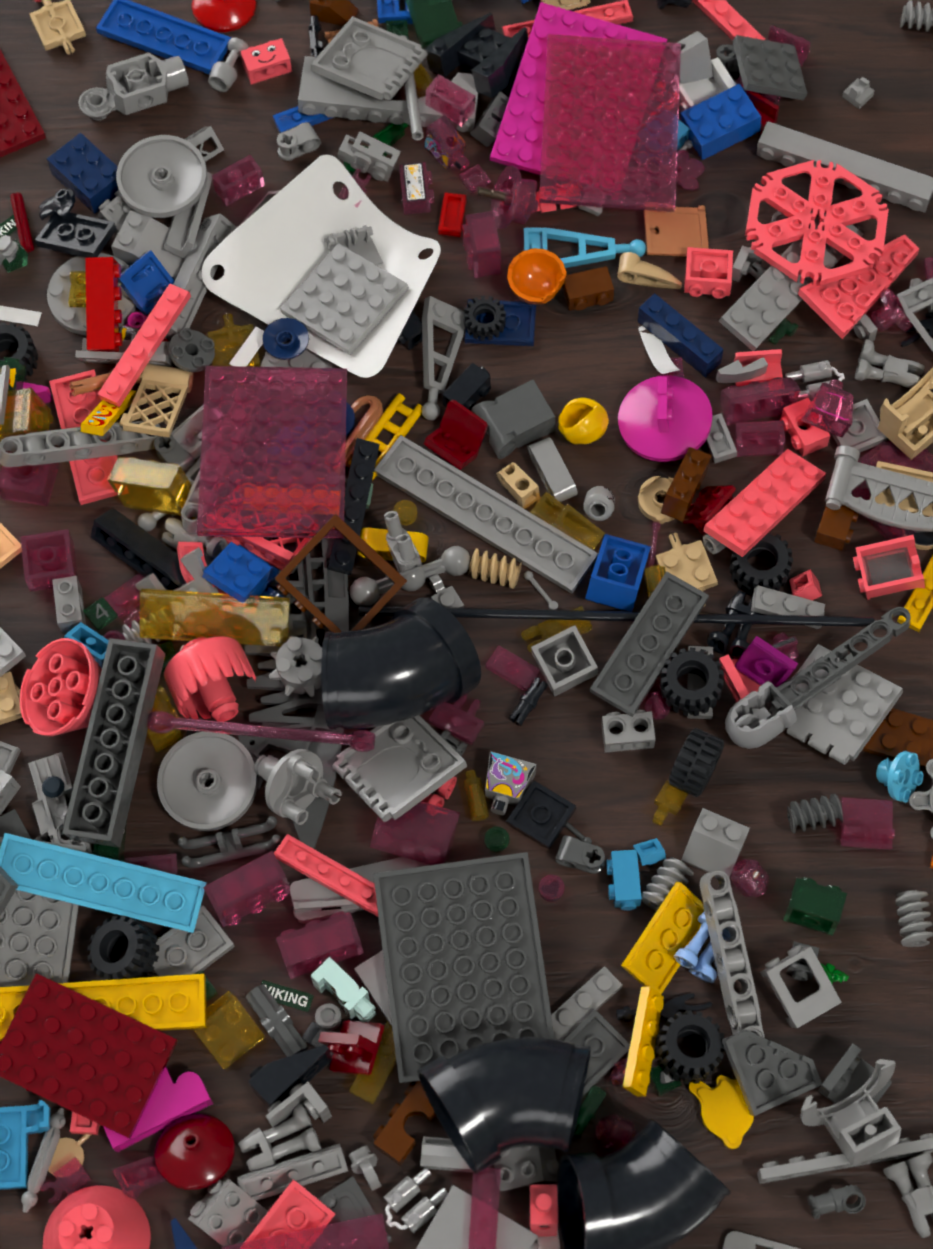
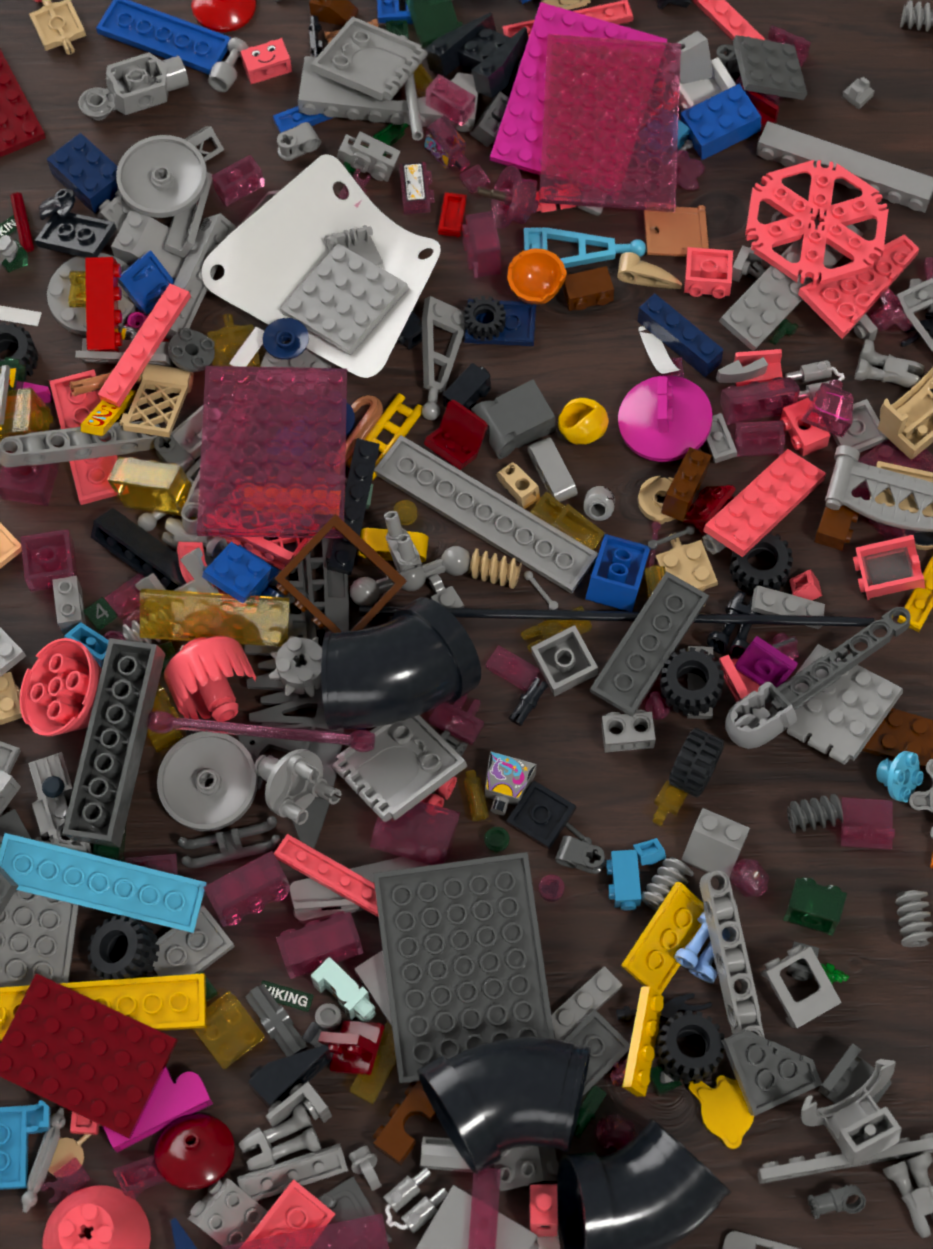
(653, 544): none -> dark grey hinge

